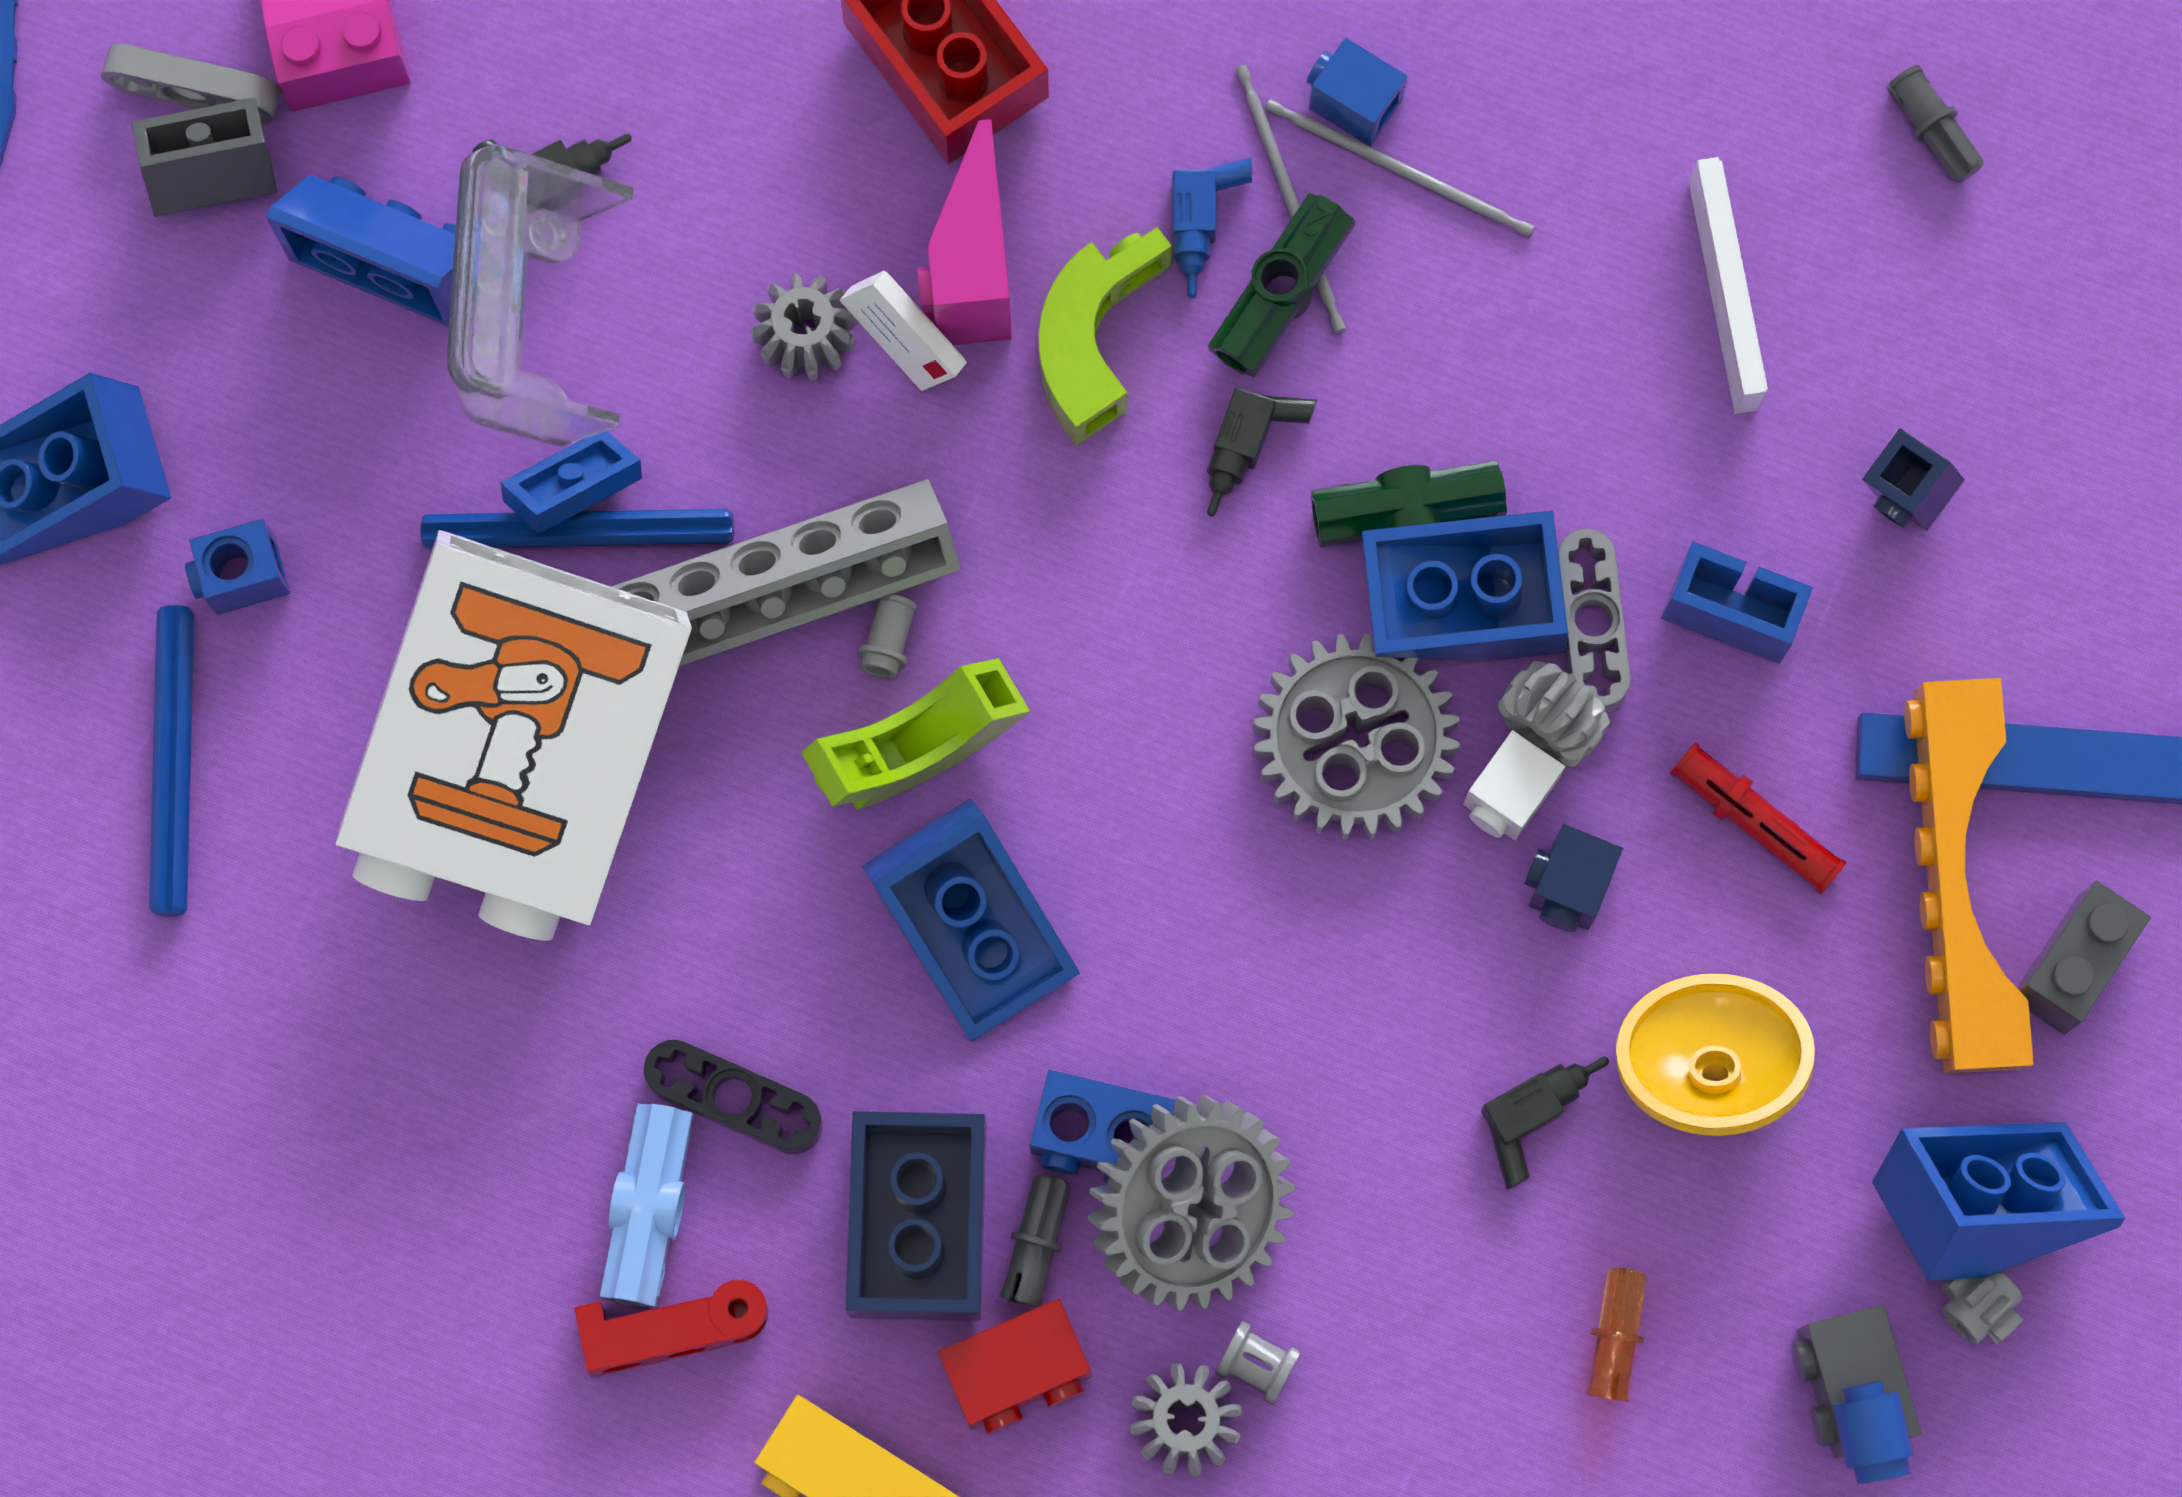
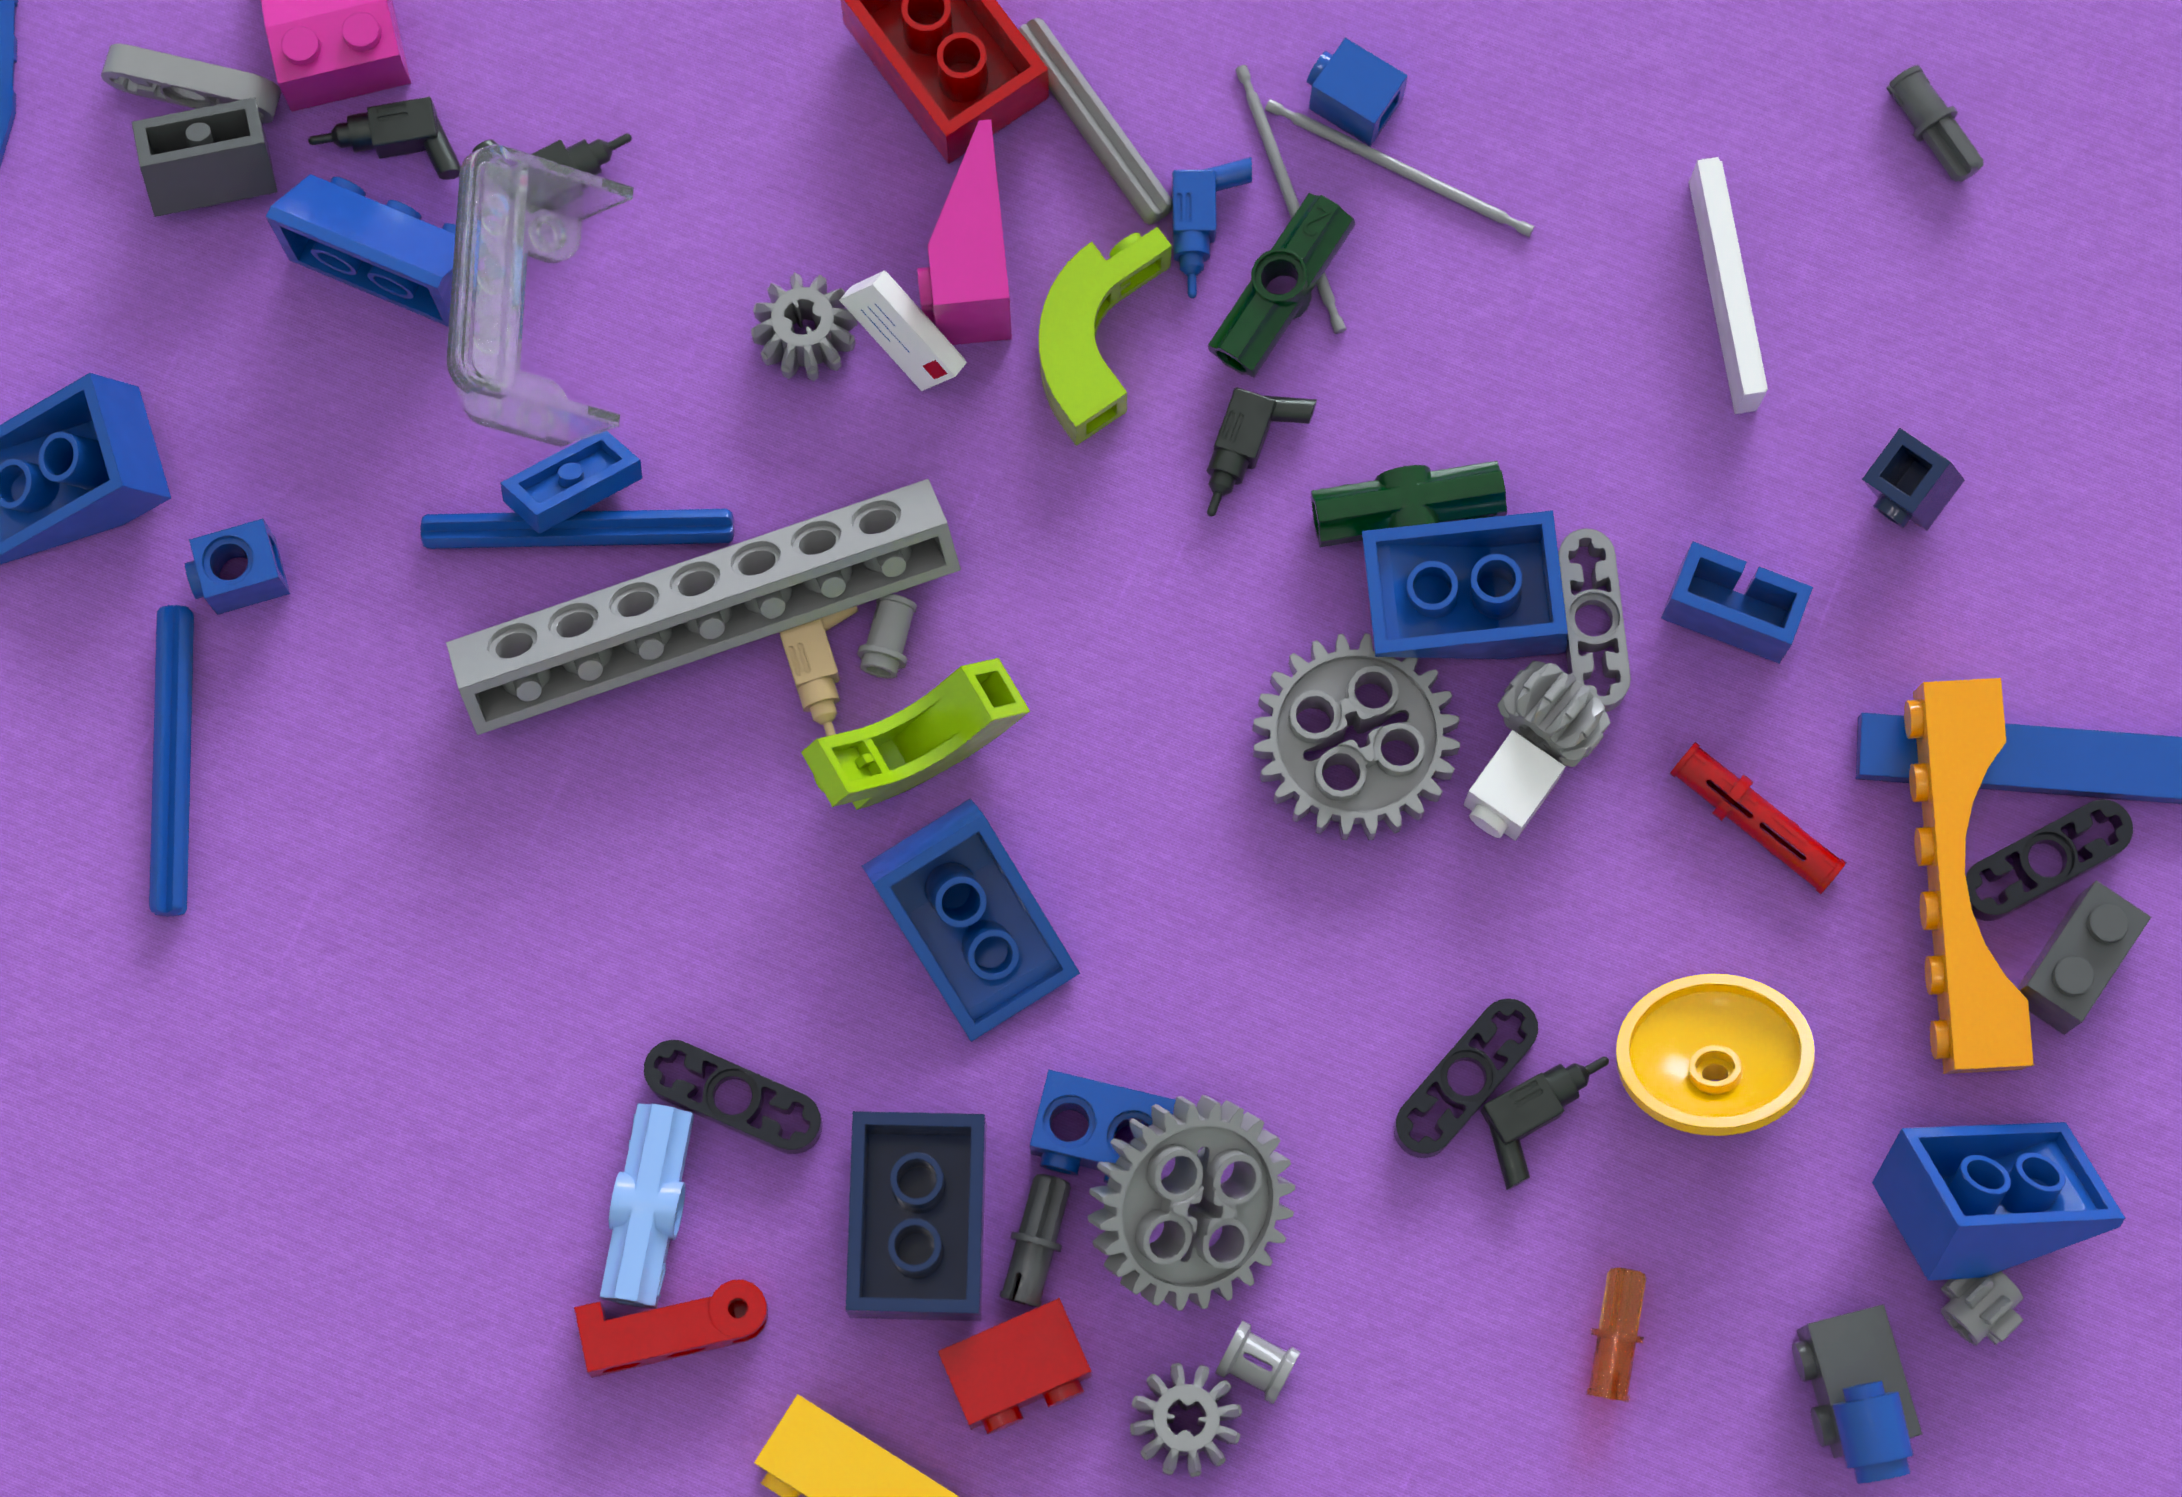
(397, 131): none -> pearl dark grey piece
(511, 736): white brick -> none
(815, 666): none -> tan piece
(1098, 125): none -> light grey axle
(1483, 1031): none -> black beam
(1572, 878): dark blue brick -> none
(2077, 824): none -> black beam

